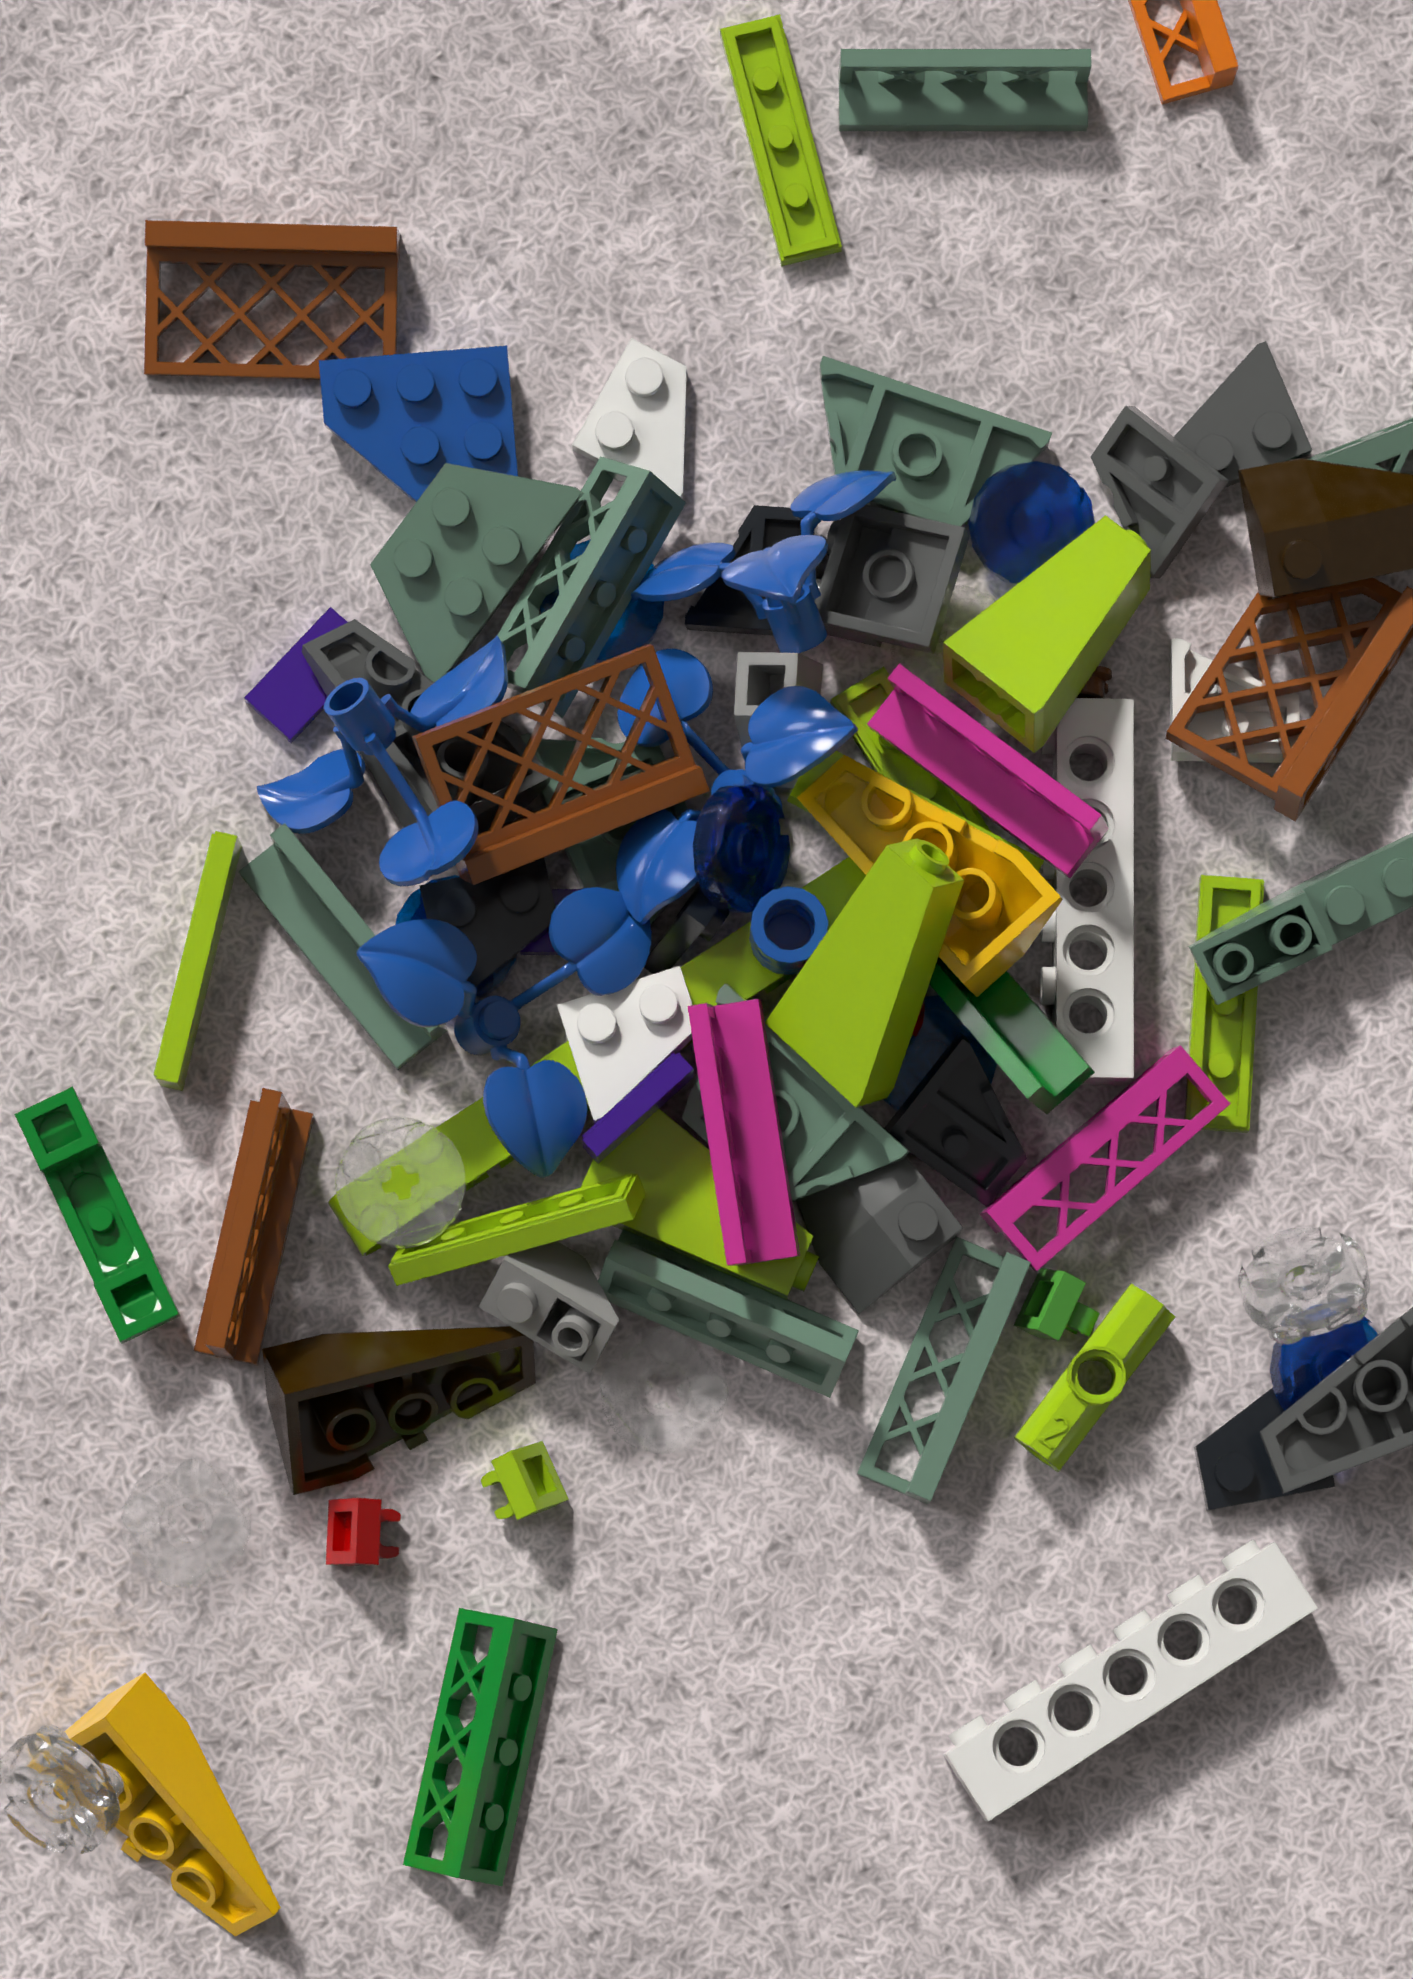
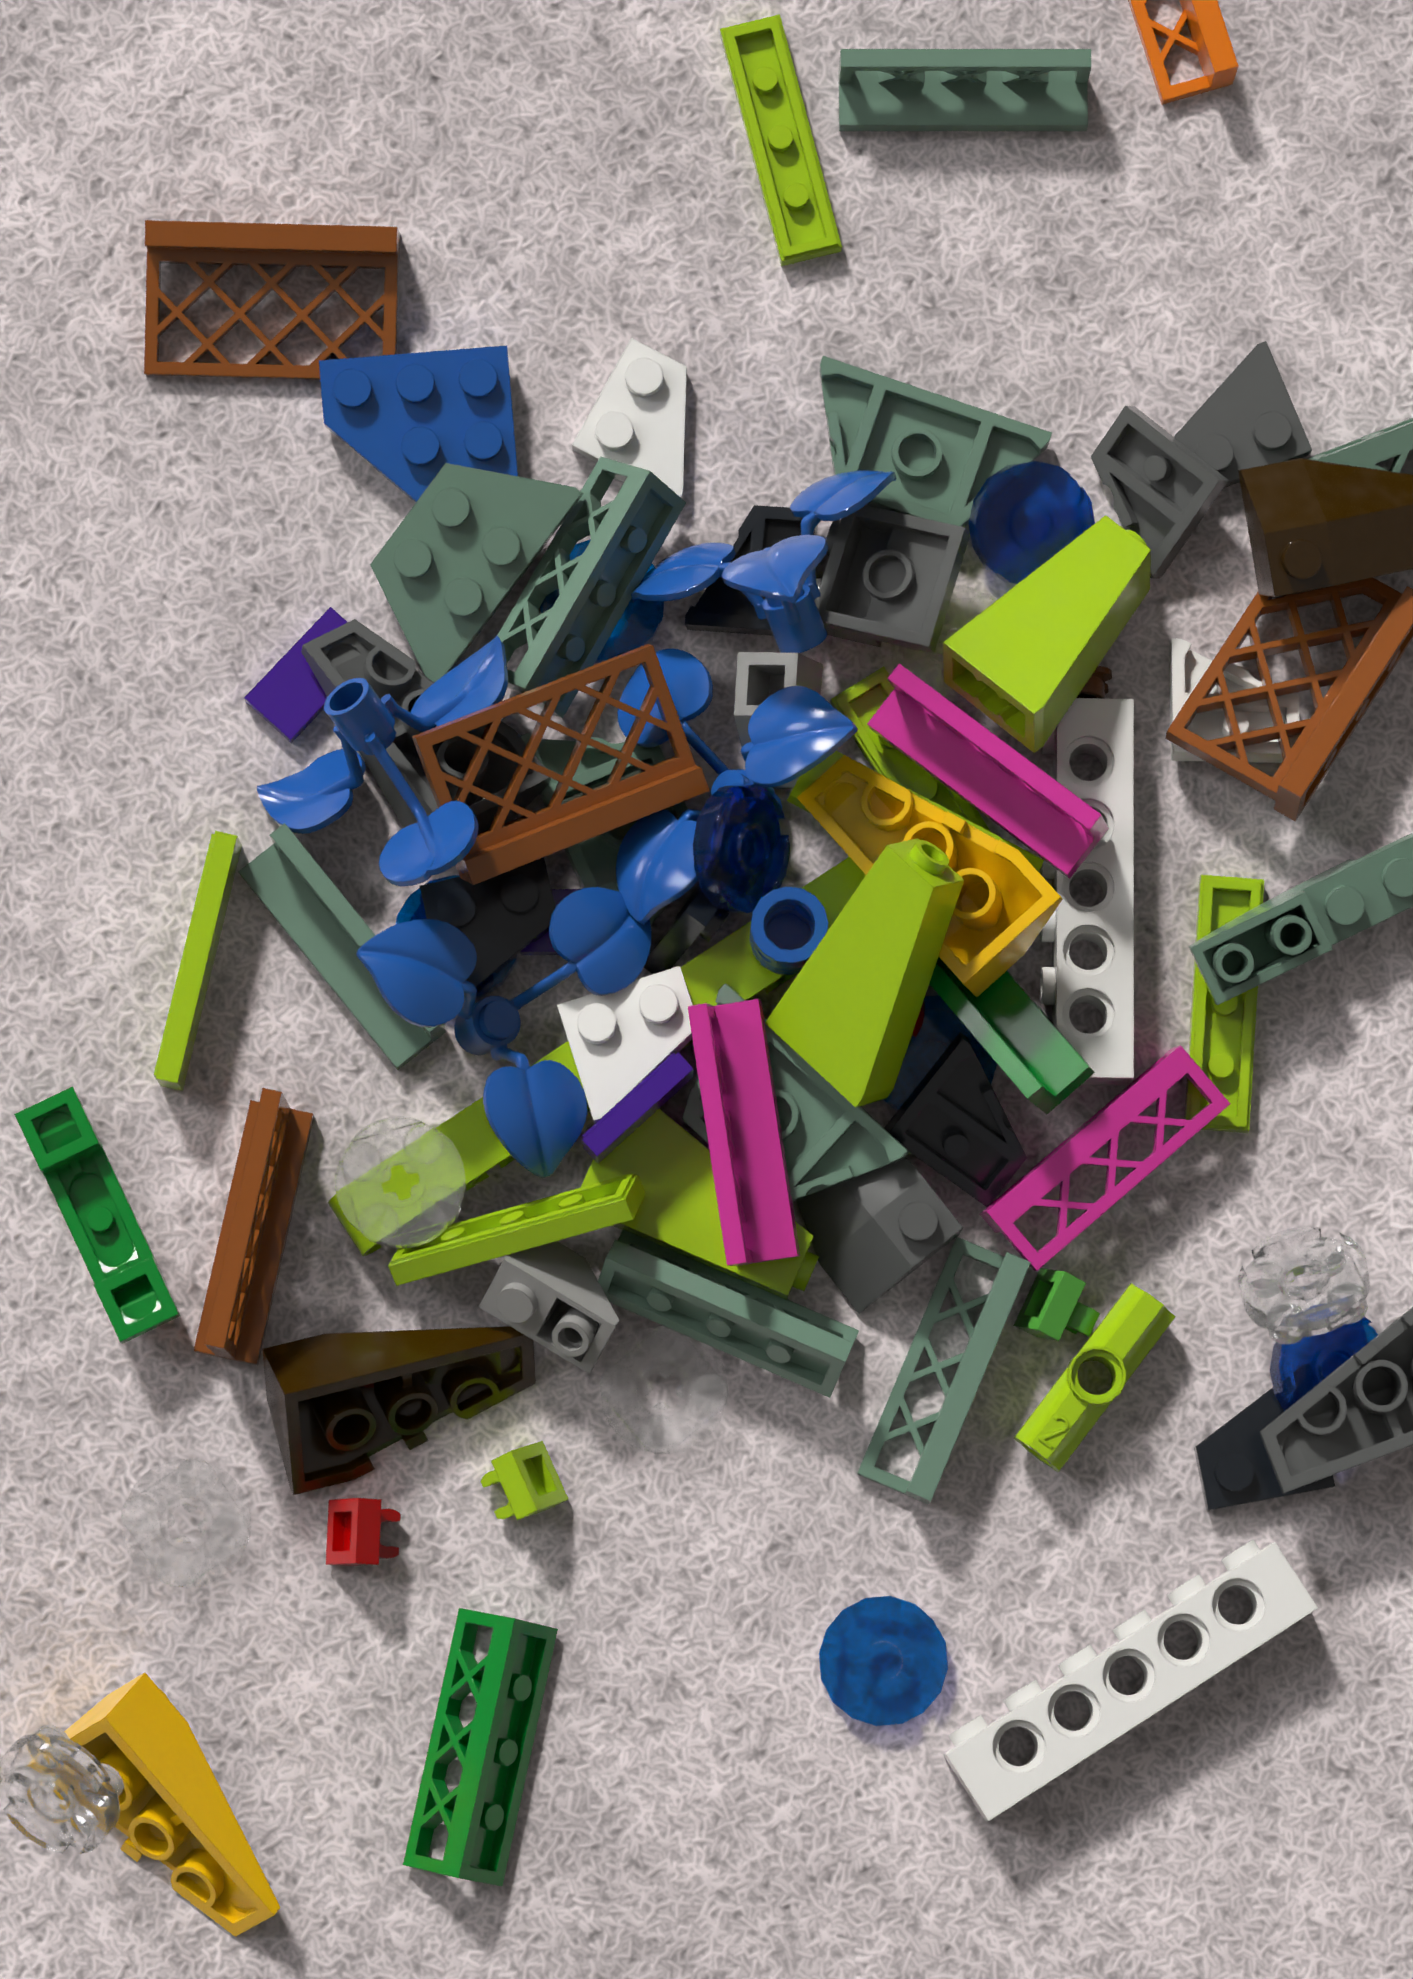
(861, 1677): none -> clear blue tile

